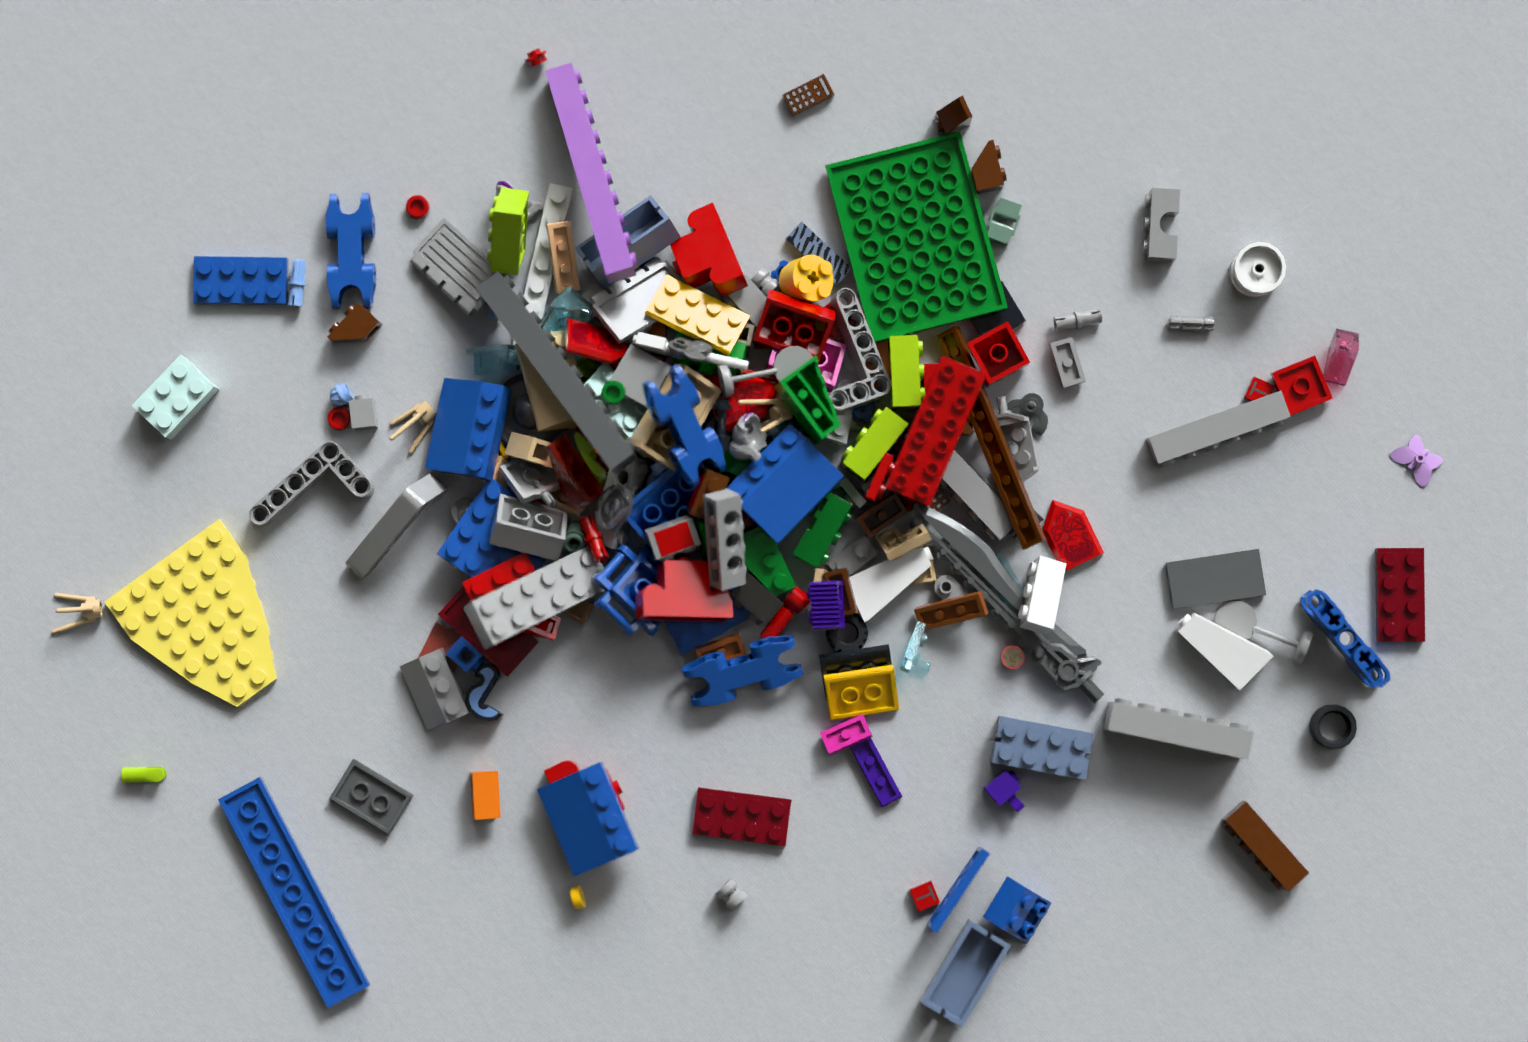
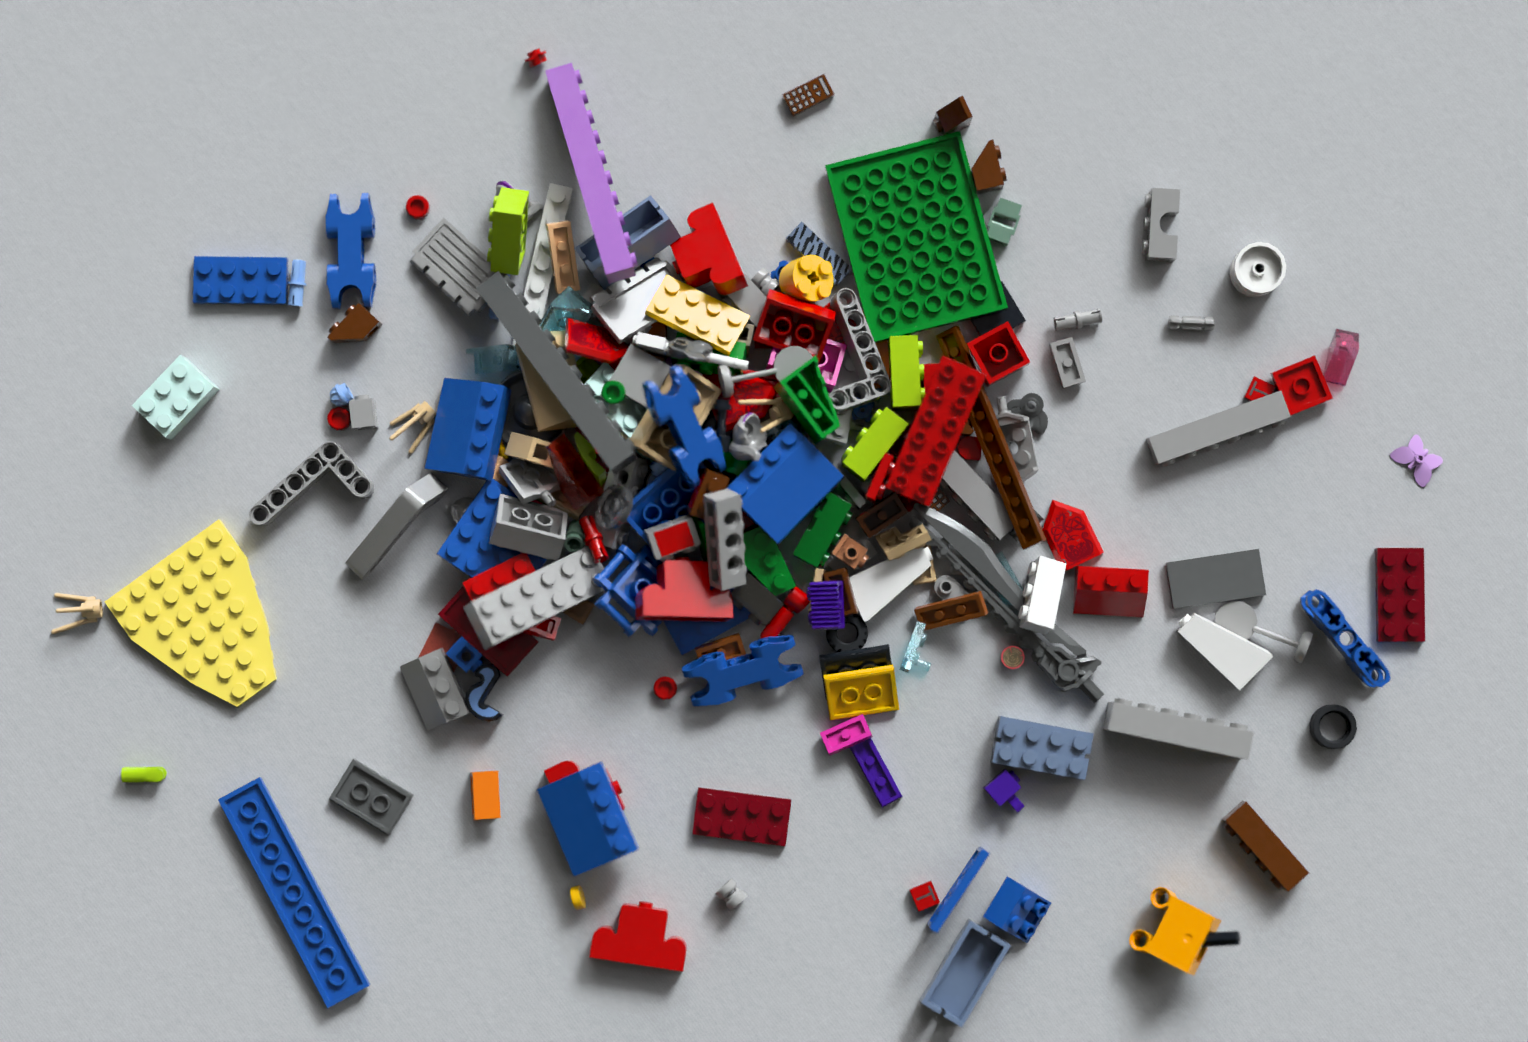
(640, 939): none -> red brick
(665, 688): none -> red tile
(841, 552): none -> nougat brick
(970, 448): none -> red tile
(1110, 591): none -> red slope
(1182, 933): none -> light orange piece

